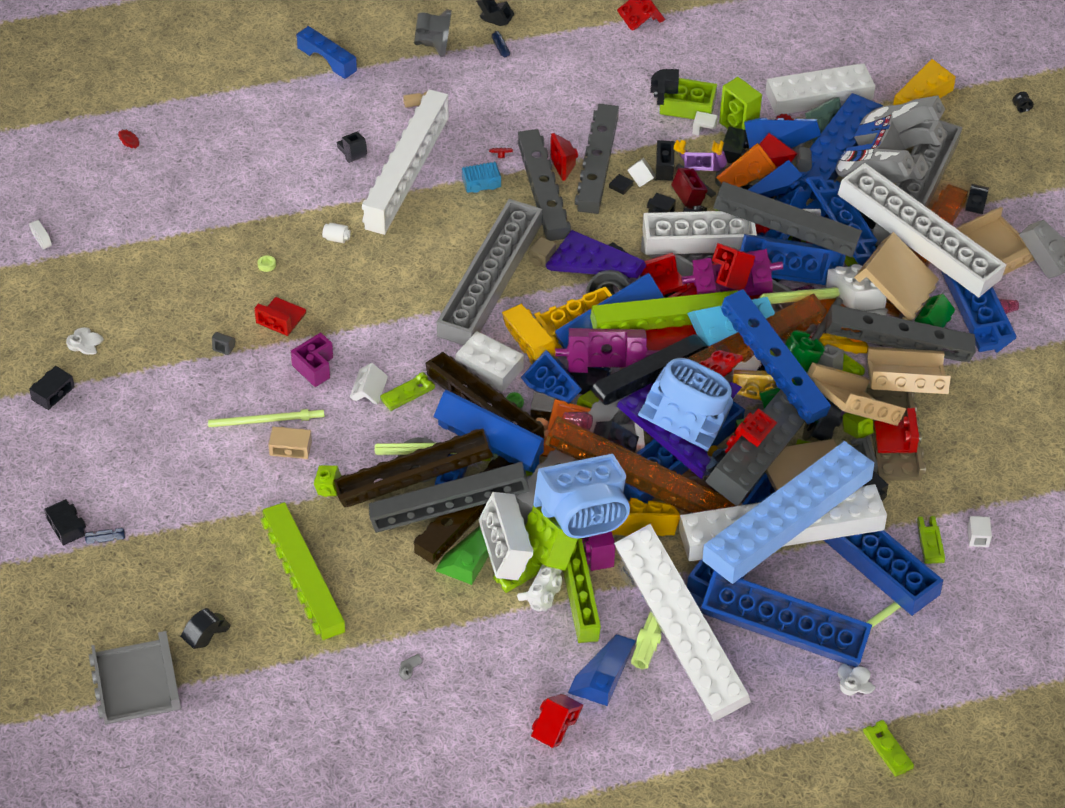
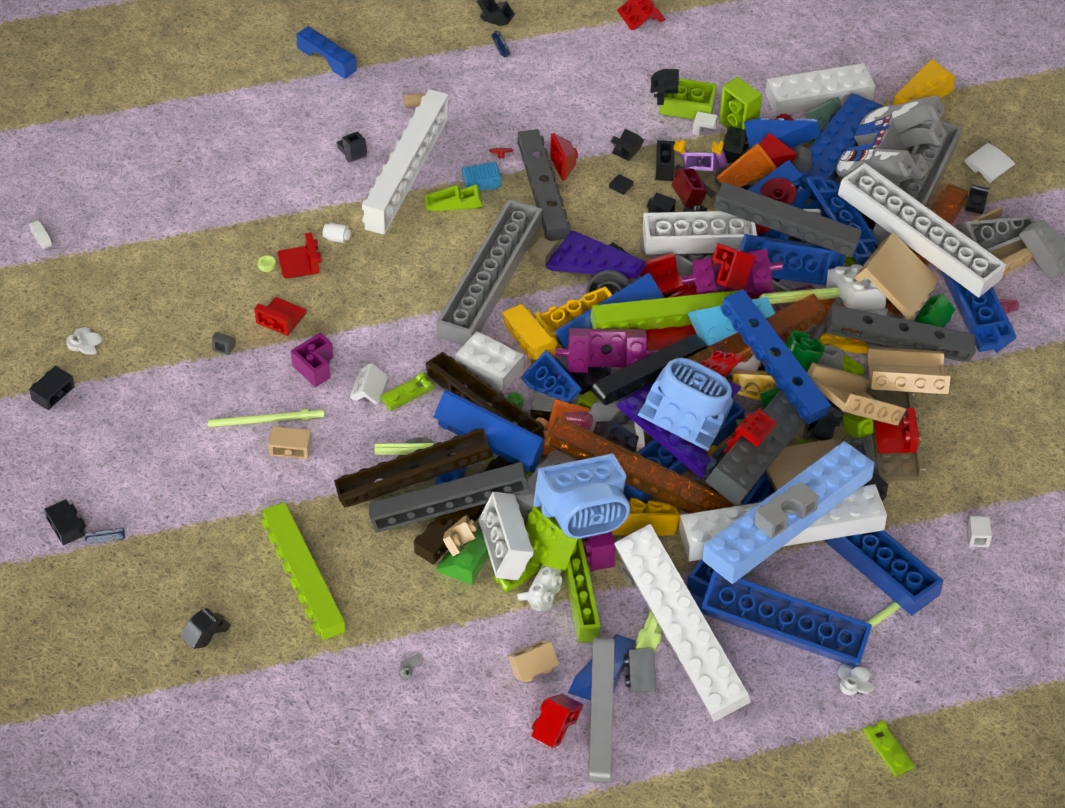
(128, 138): red piece -> none
(135, 680): light grey panel -> none
(300, 260): none -> red bracket
(324, 480): lime brick -> none
(433, 30): dark grey piece -> none
(454, 199): none -> lime slope
(460, 534): none -> tan slope
(533, 660): none -> tan brick
(592, 190): dark grey piece -> none
(601, 710): none -> light grey beam
(627, 144): none -> black brick
(640, 669): none -> brick
(641, 172): white panel -> none
(779, 187): none -> dark red dish
(797, 499): none -> light grey arch
(930, 541): lime hinge -> none
(989, 162): none -> white slope
(995, 232): none -> light grey wedge
(1022, 102): black wheel -> none

